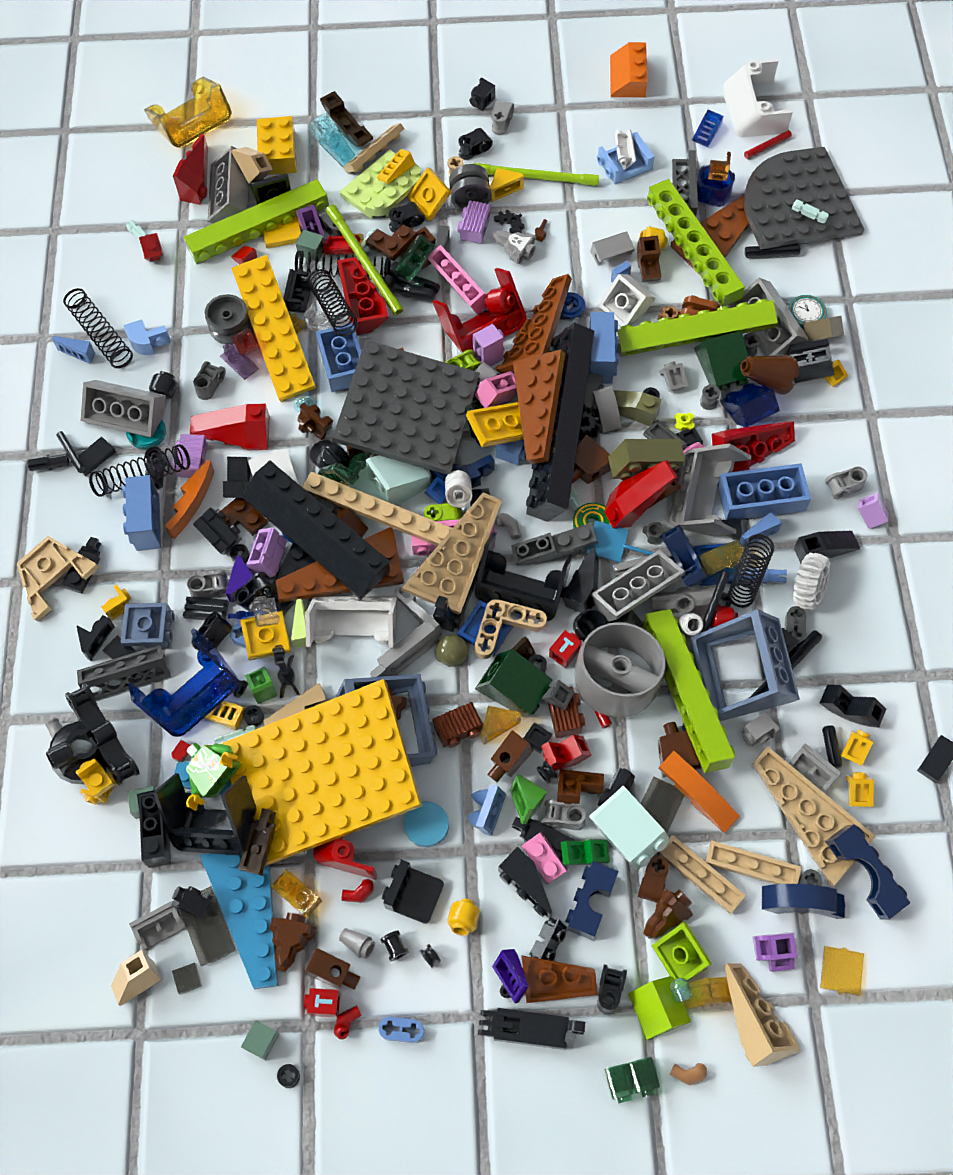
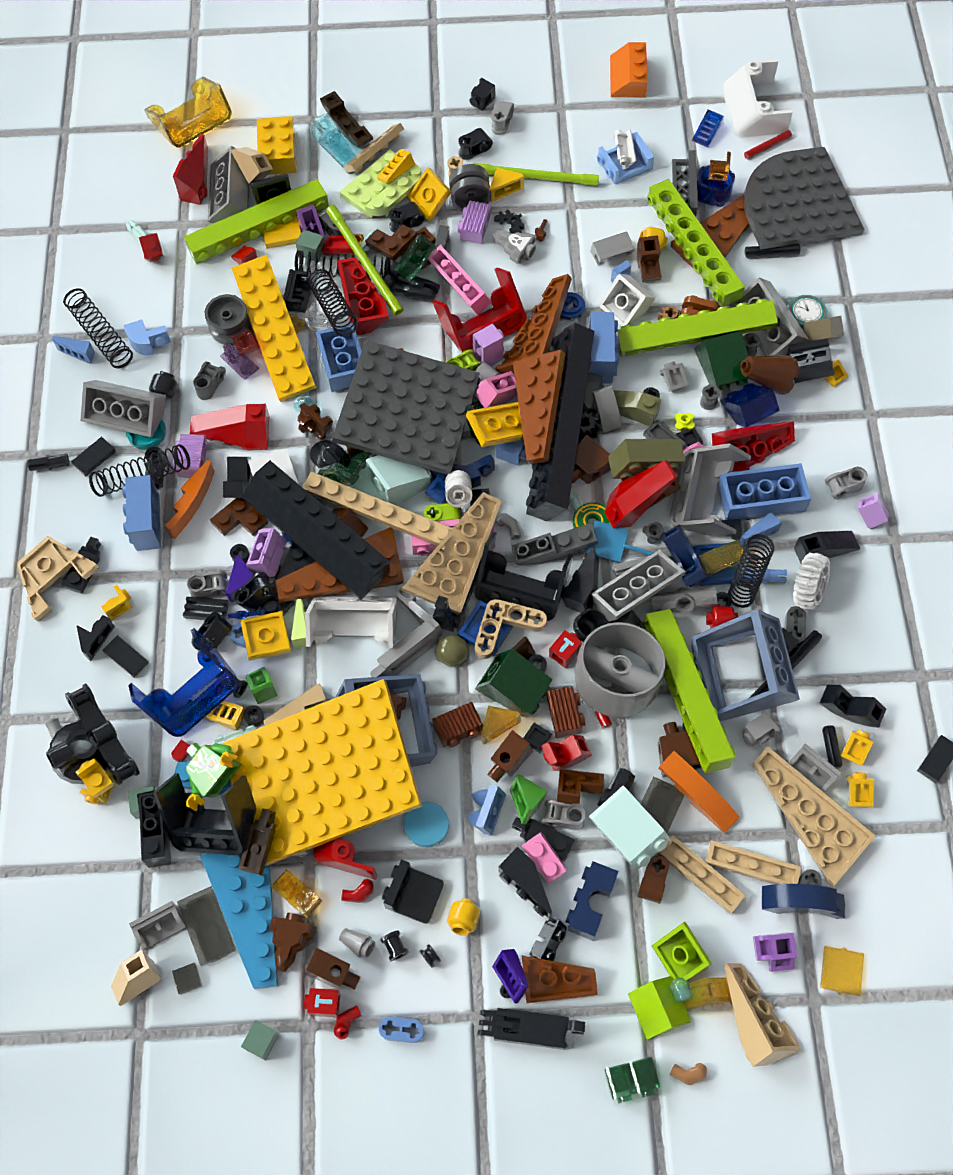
(70, 451): black bar -> none
(121, 670): dark grey fence -> none
(147, 625): sand blue plate -> none
(191, 901): black brick -> none
(218, 530): black brick -> none
(264, 611): clear bracket -> none
(283, 1082): black bush -> none
(285, 674): black piece -> none
(499, 301): red head -> none
(546, 772): black bush -> none
(559, 695): dark grey slope -> none
(585, 852): green slope -> none
(612, 985): black piece -> none
(669, 912): reddish brown rock -> none
(696, 624): white brick -> none
(715, 600): black bar -> none
(810, 211): light aqua axle -> none
(885, 895): dark blue arch -> none

